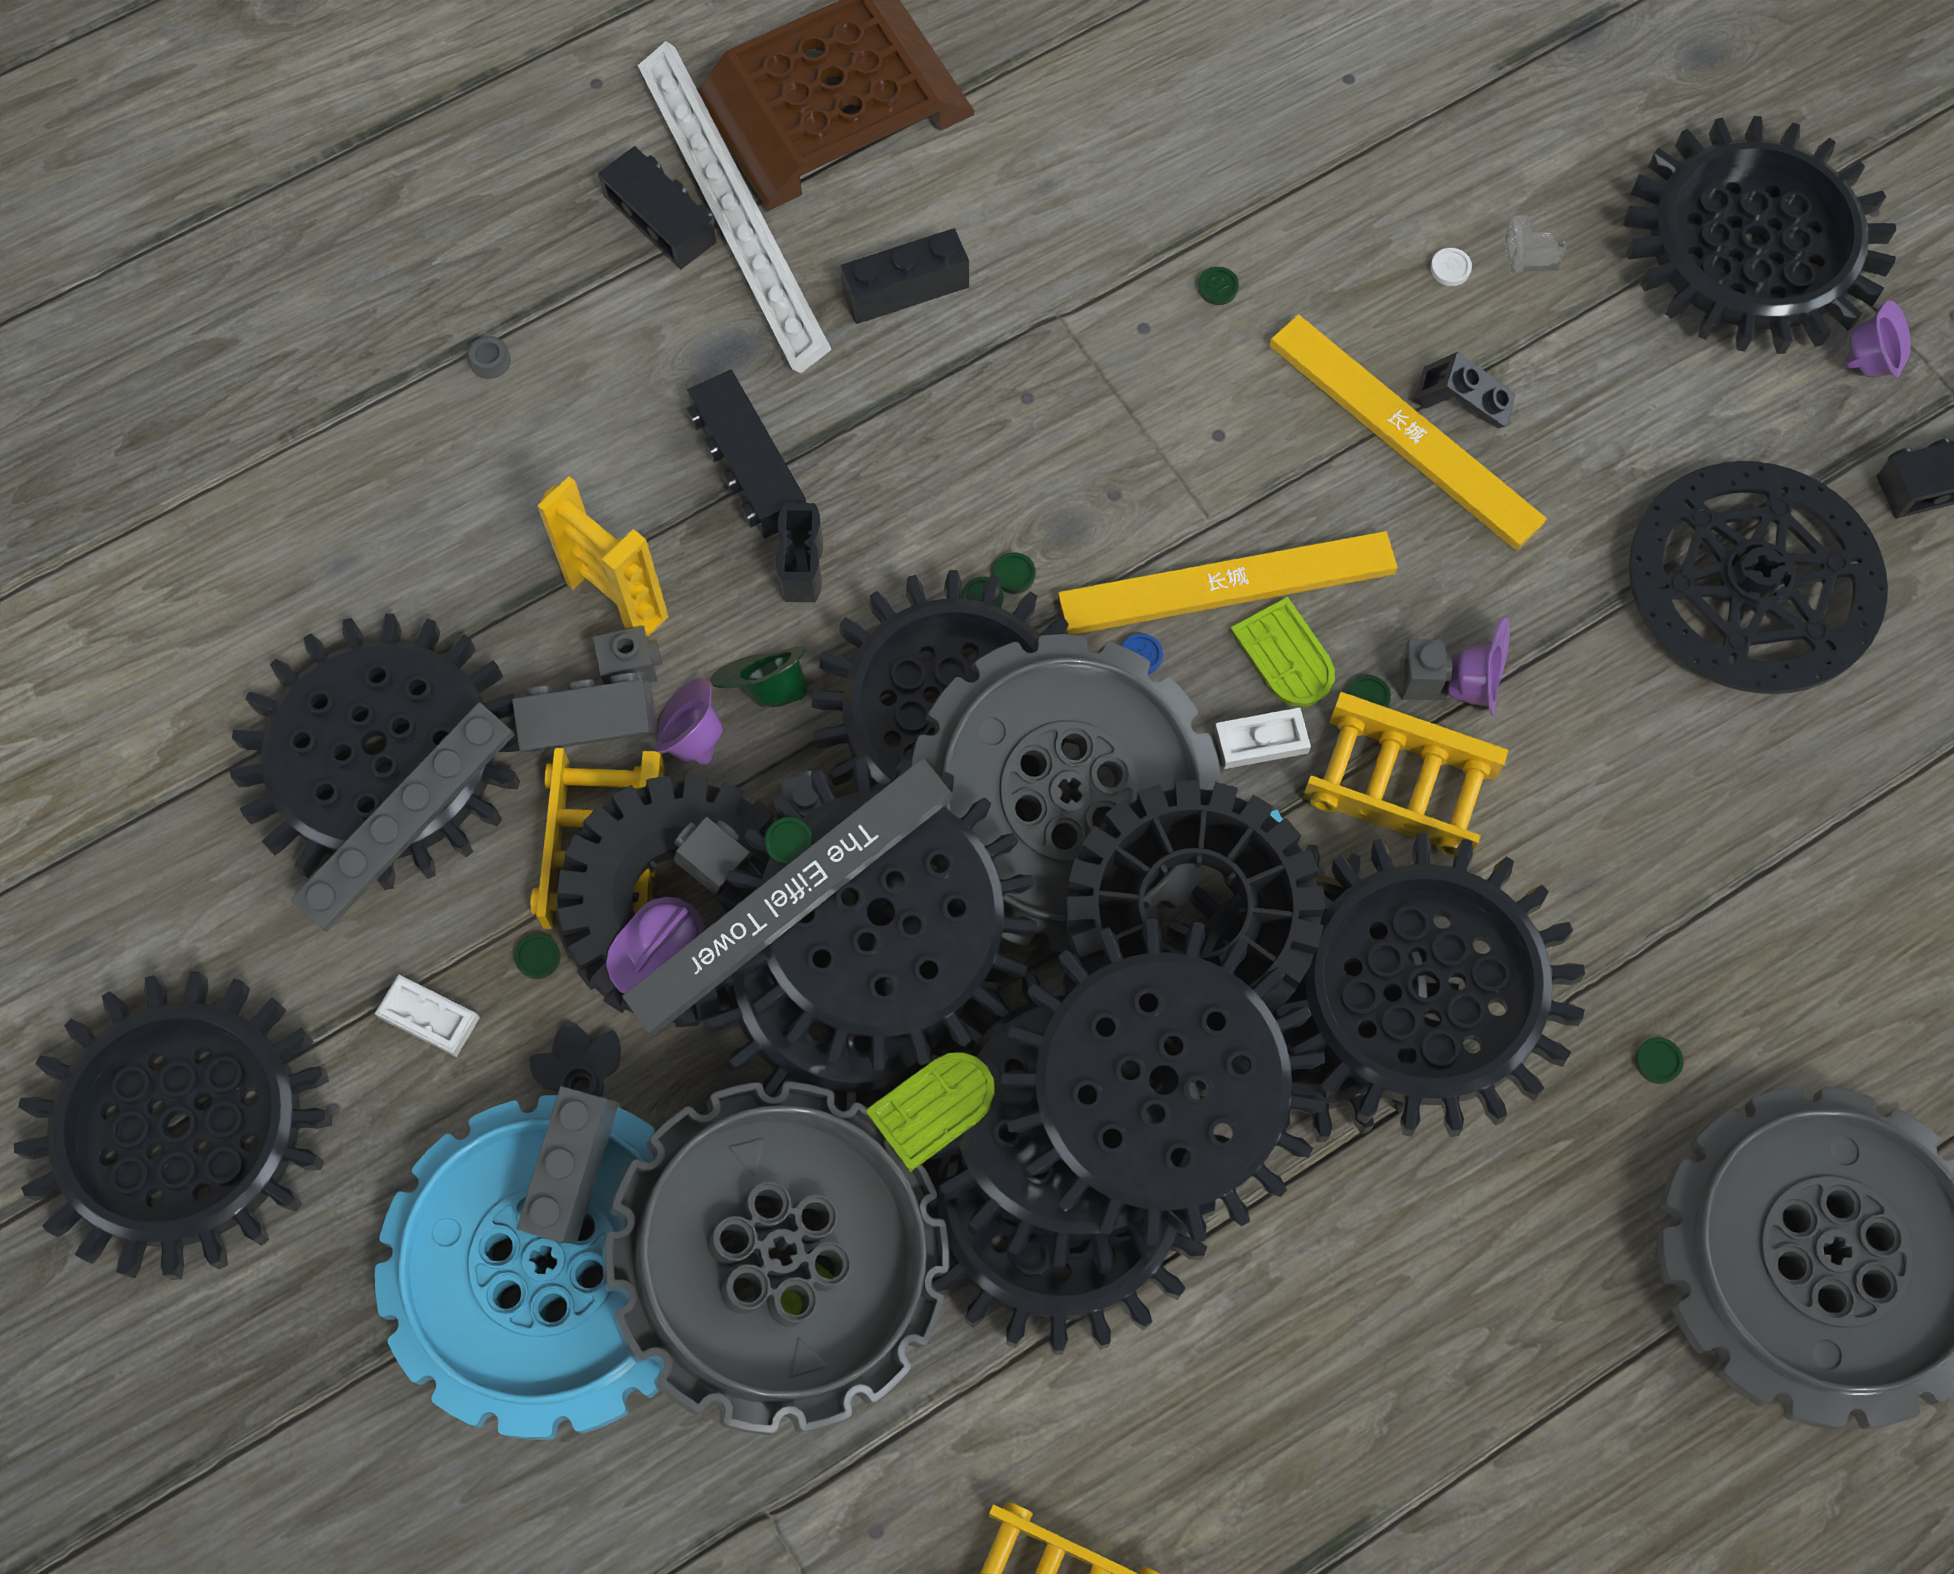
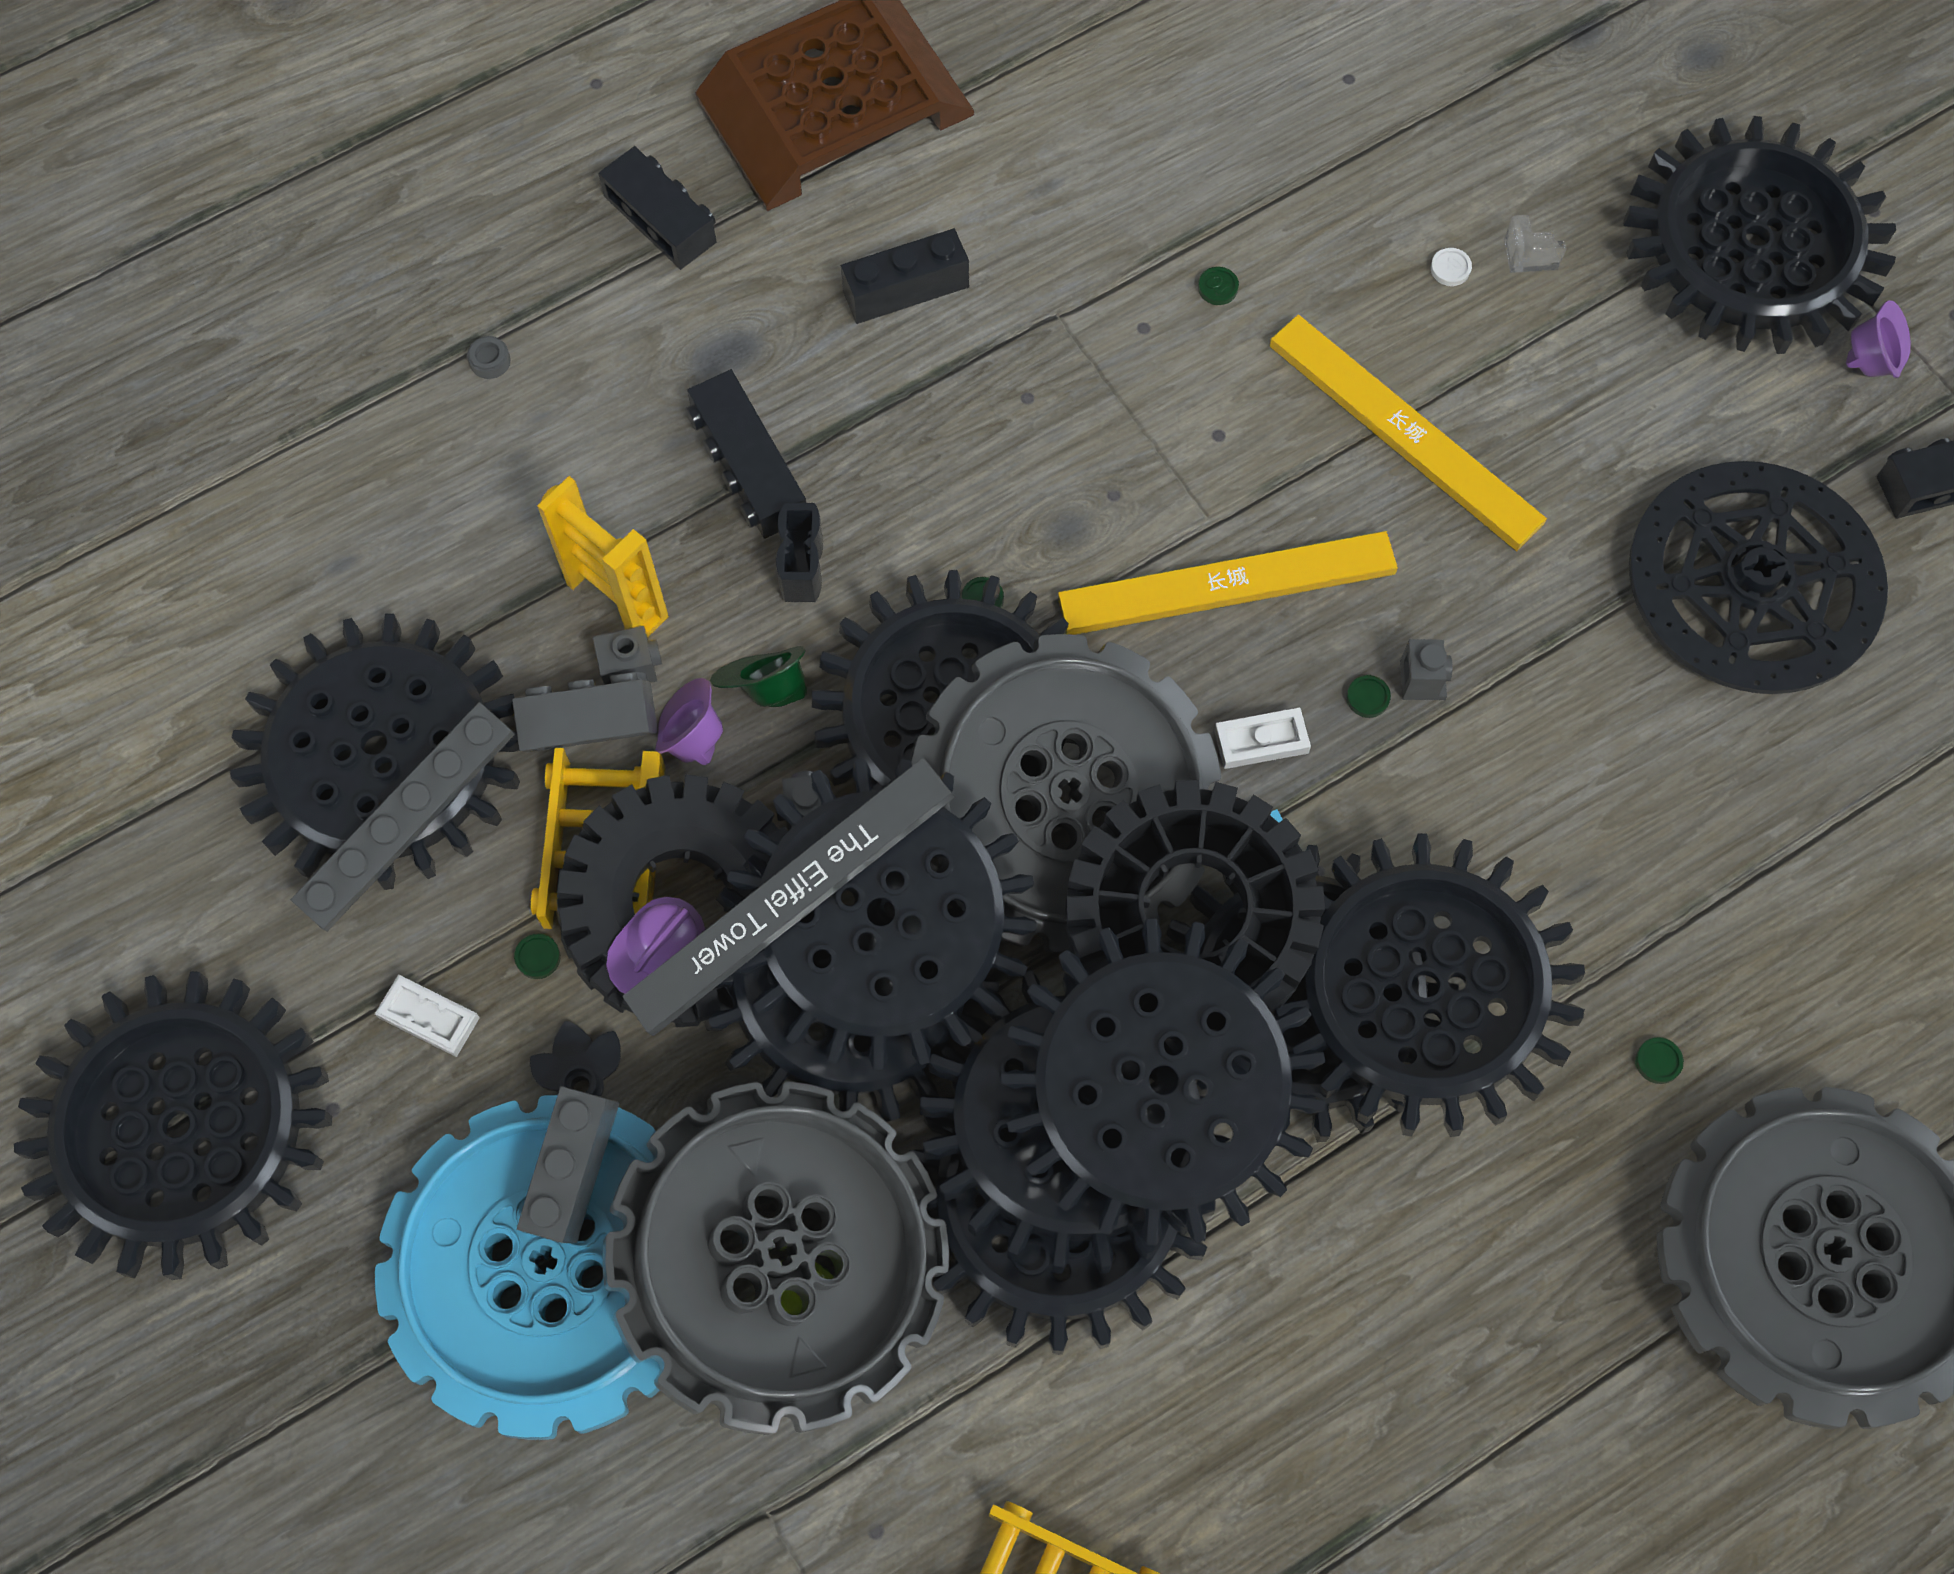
(710, 853): dark grey brick -> none
(734, 208): white plate -> none
(787, 839): dark green piece -> none
(934, 1107): lime window -> none
(1015, 572): dark green piece -> none
(1147, 647): blue piece -> none
(1286, 654): lime window -> none
(1398, 733): yellow fence -> none
(1469, 384): black bracket -> none
(1480, 669): medium lavender piece -> none

